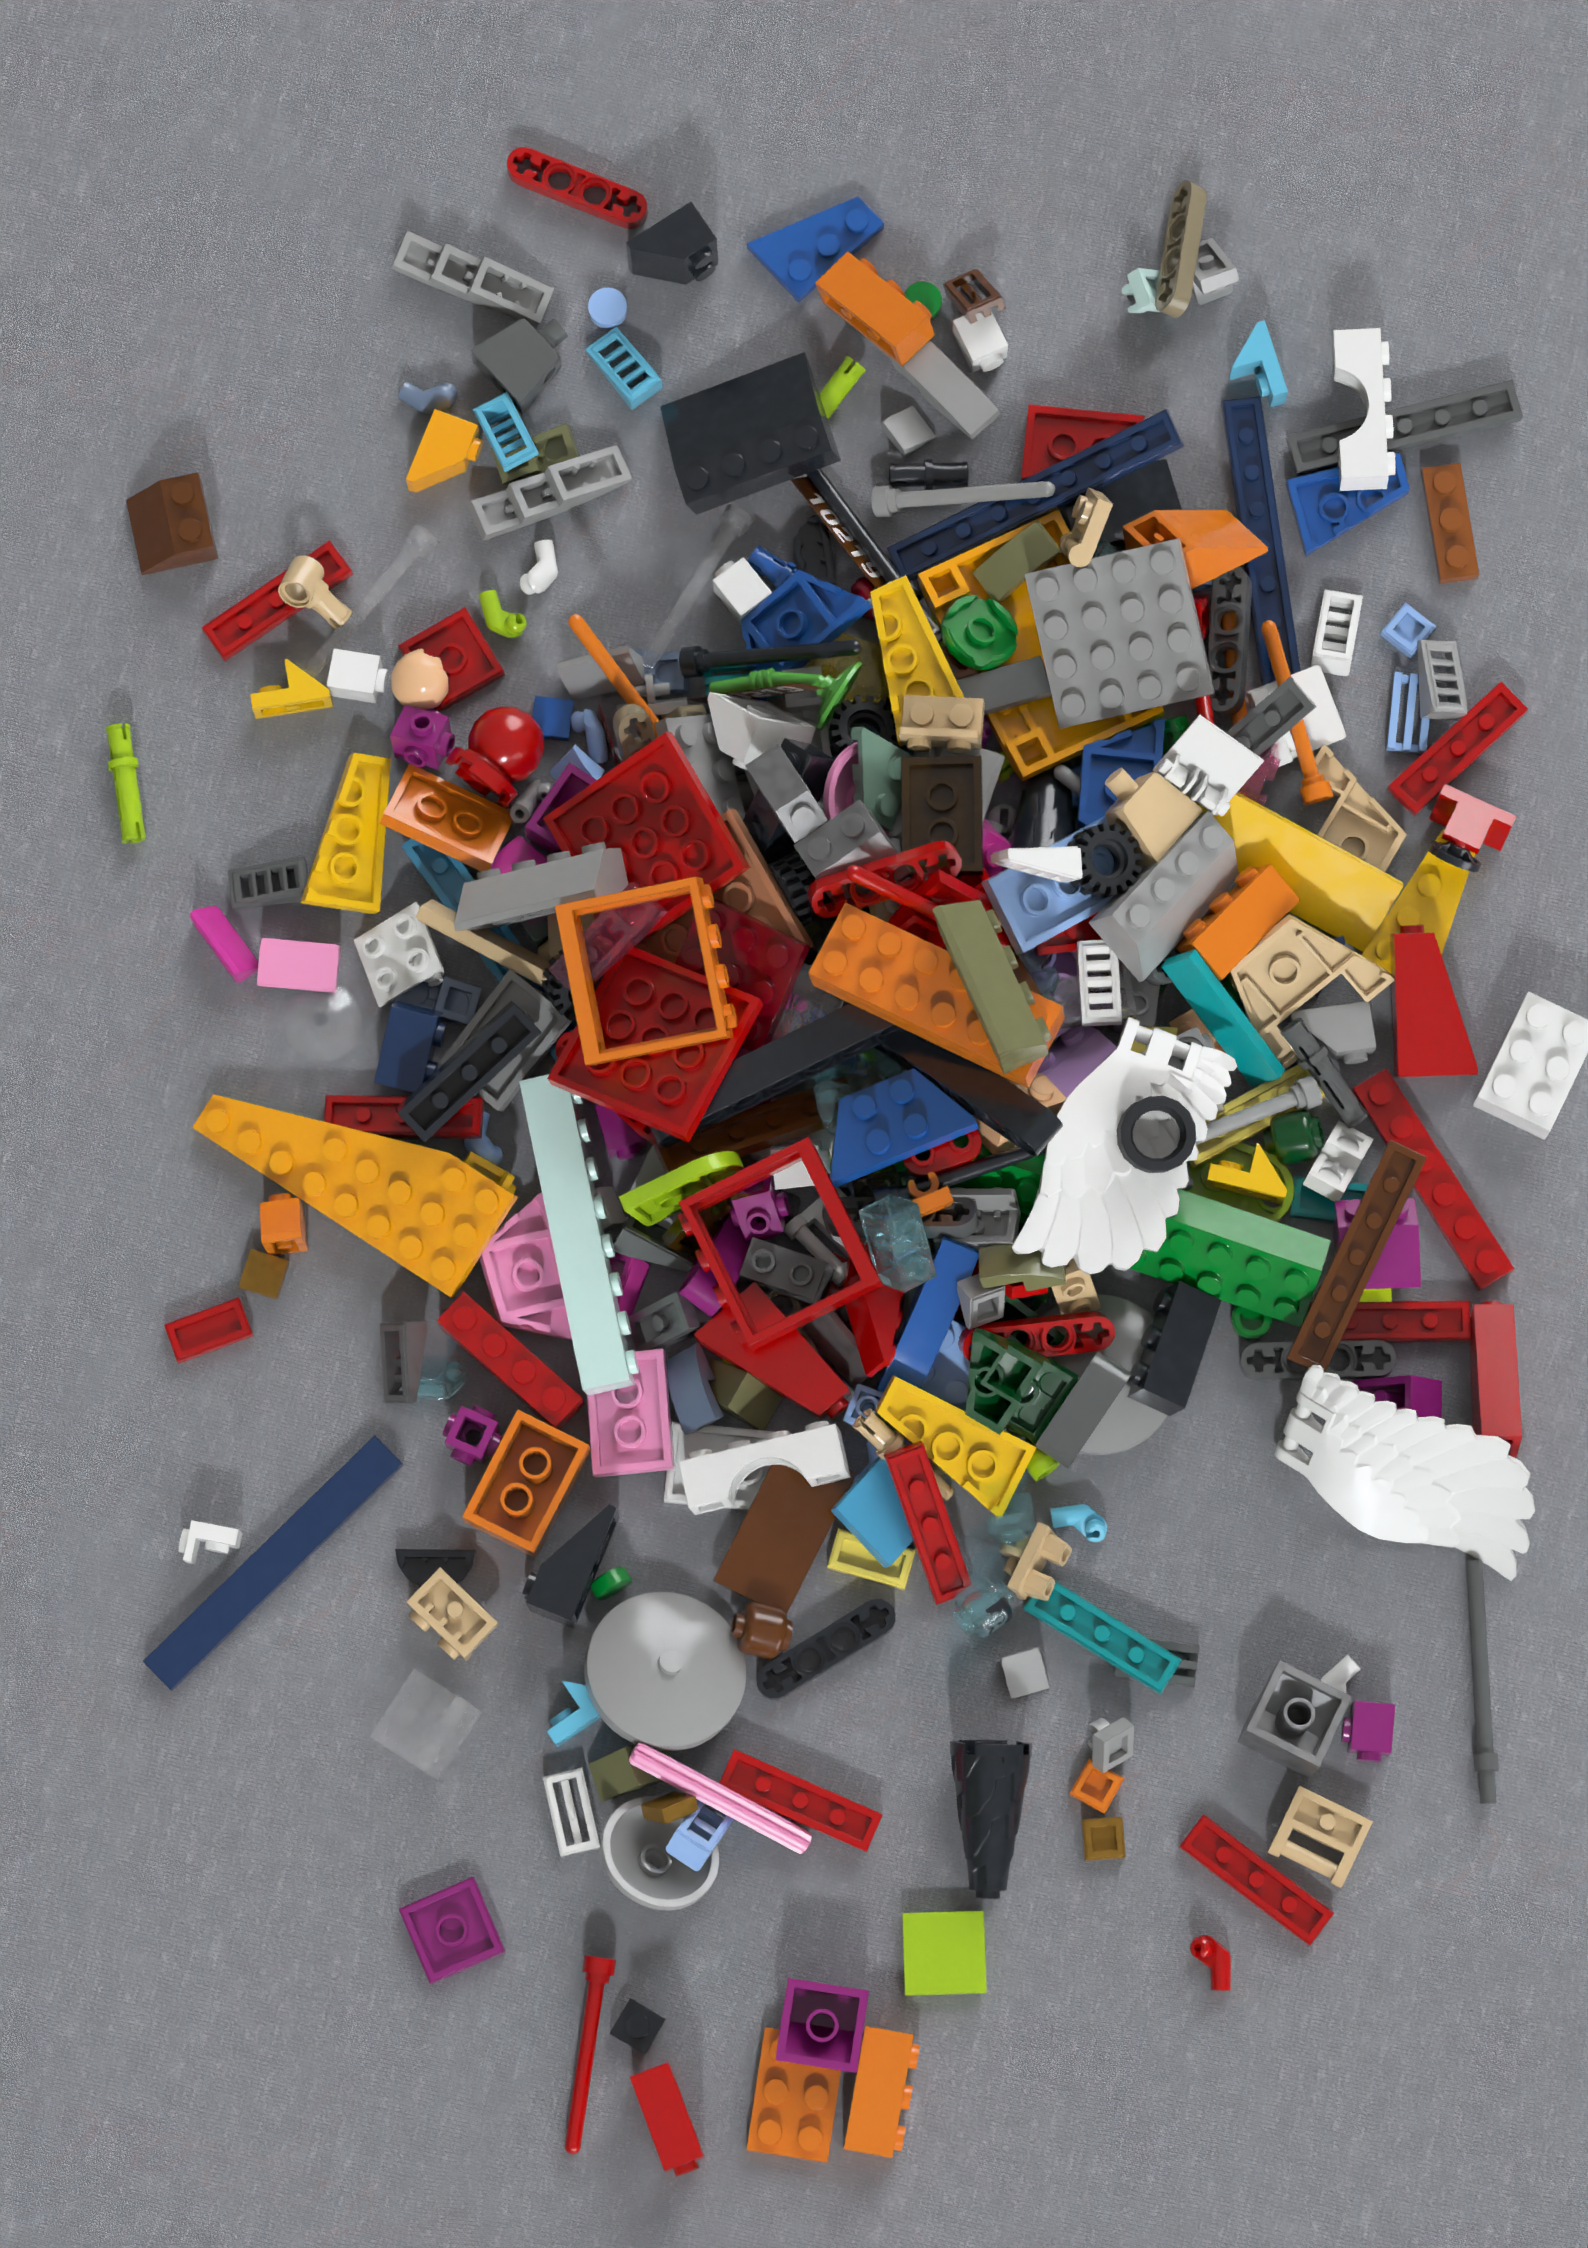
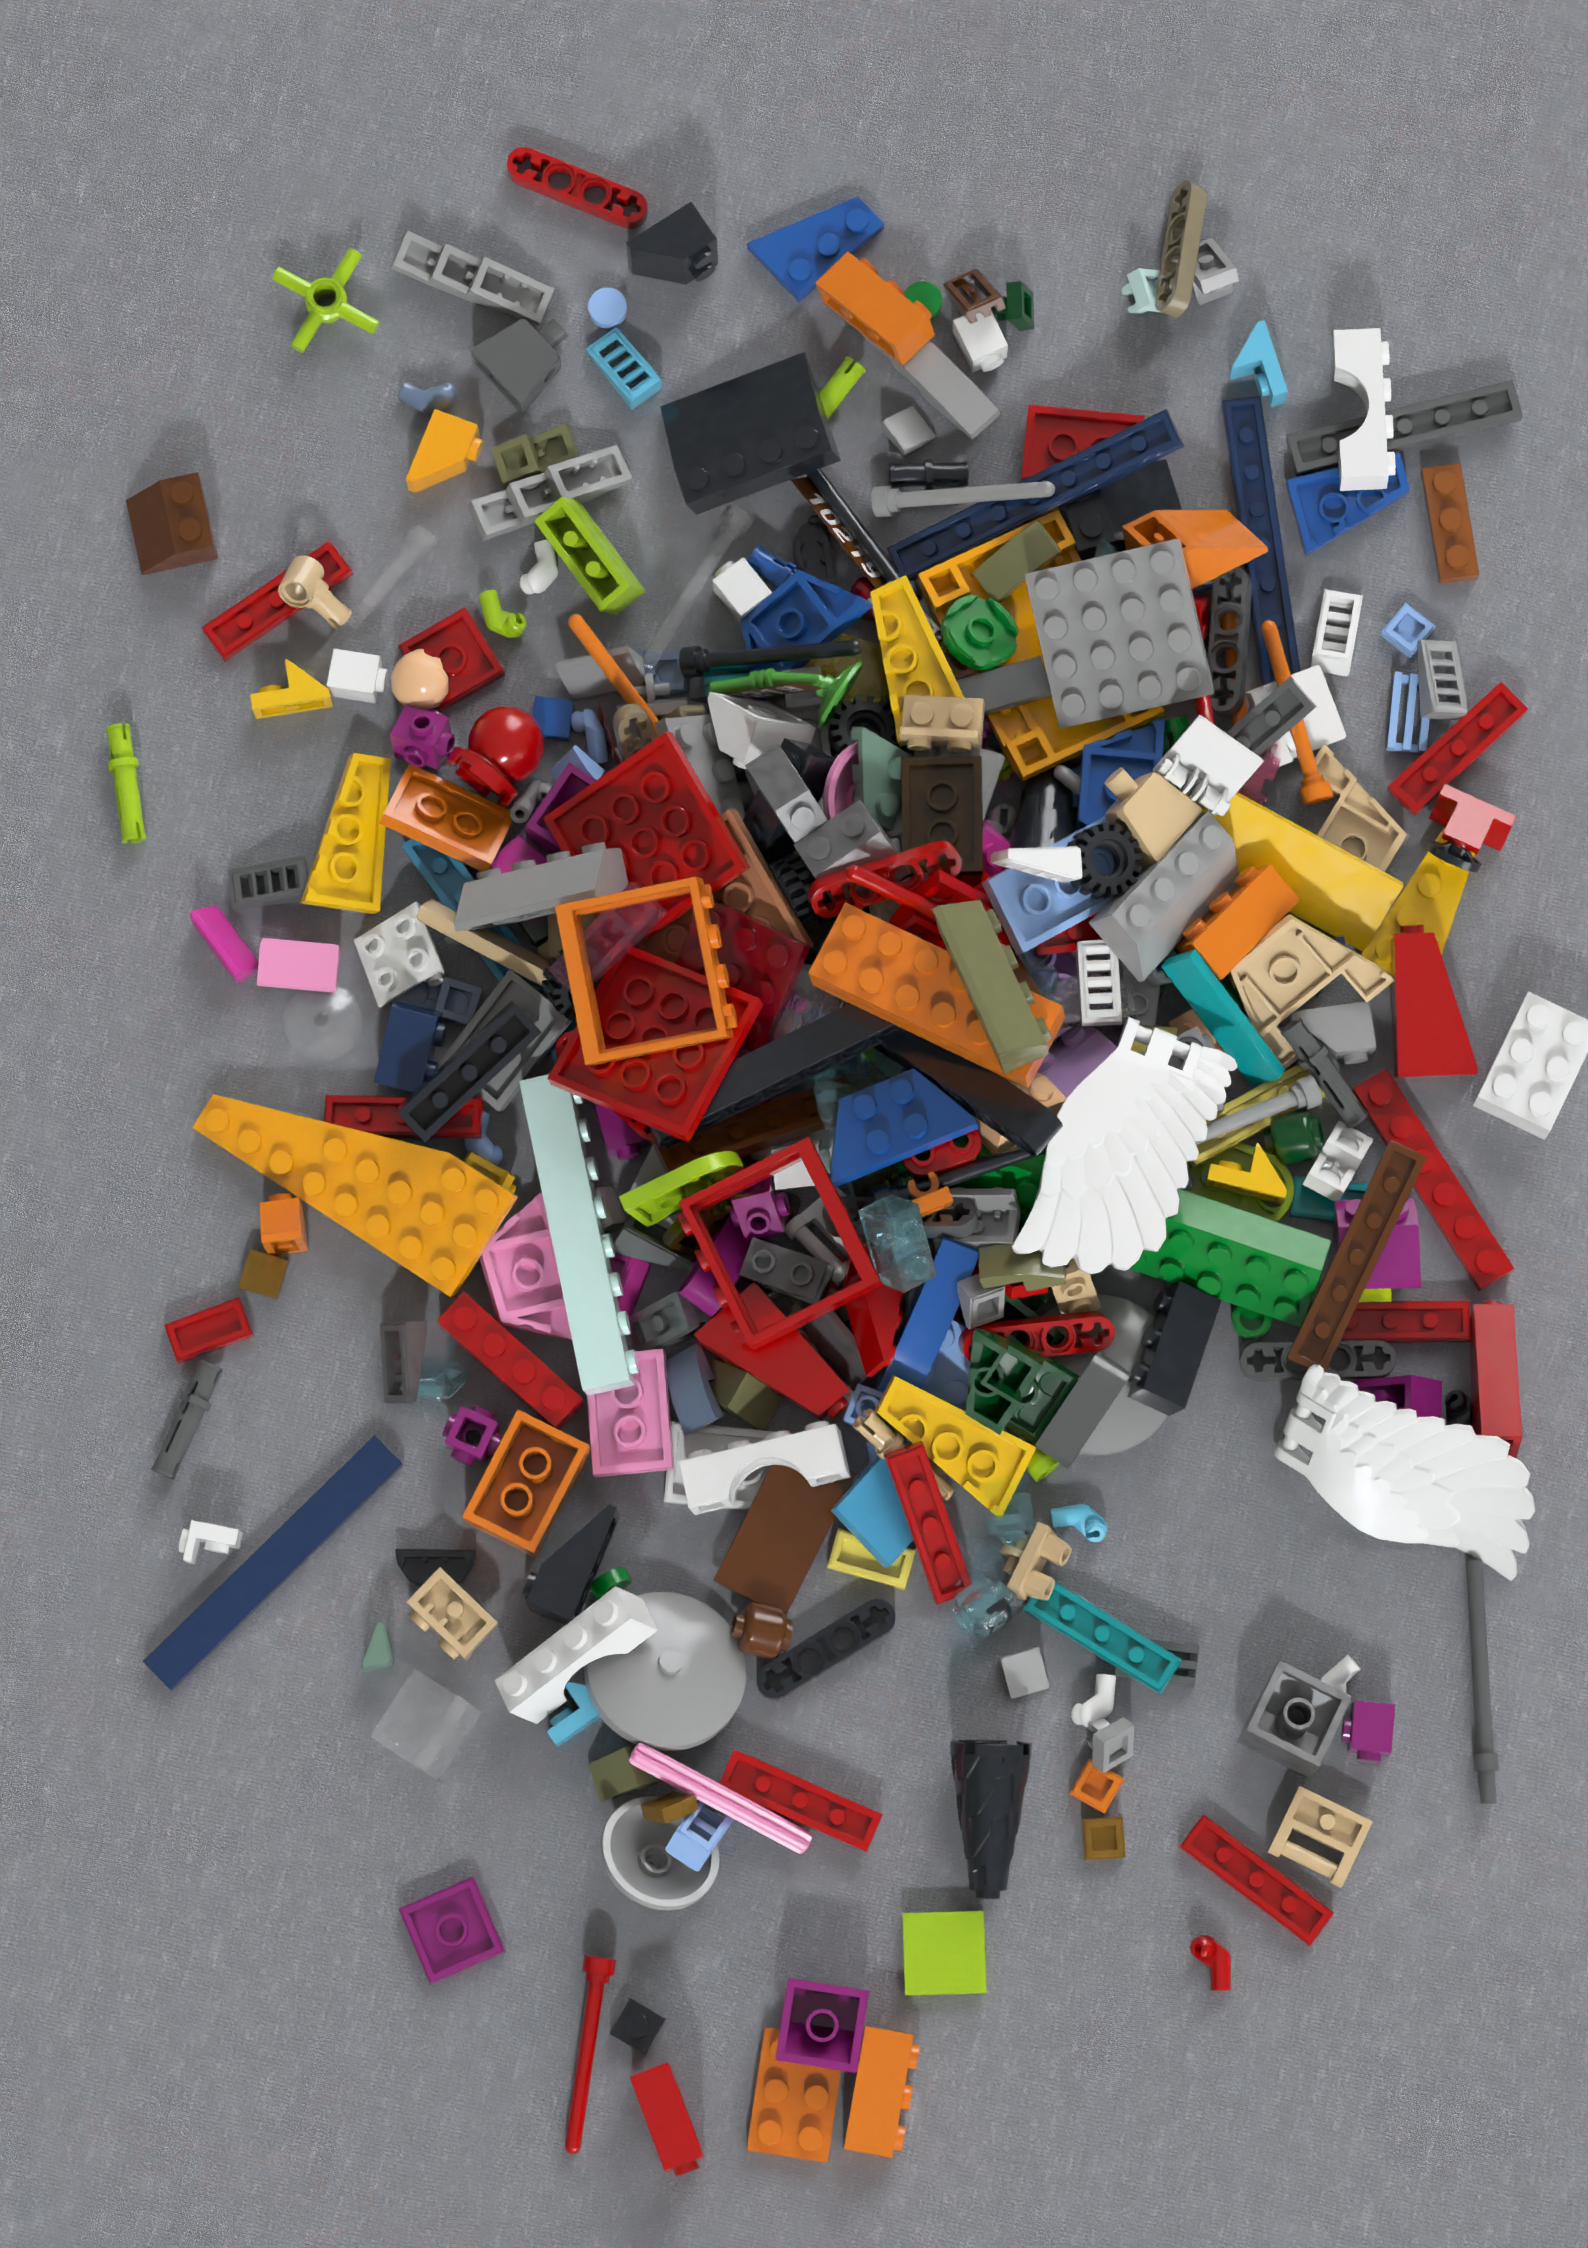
(184, 1425): none -> dark grey pin
(326, 286): none -> lime bar
(379, 1651): none -> sand green slope
(496, 410): medium azure slope -> none
(578, 1846): white tile -> none
(589, 555): none -> lime brick
(605, 1628): none -> white arch
(1018, 306): none -> dark green tile
(1091, 516): tan plate -> none
(1099, 1705): none -> white arm
(1176, 1111): black tyre -> none
(1458, 1408): none -> black arm

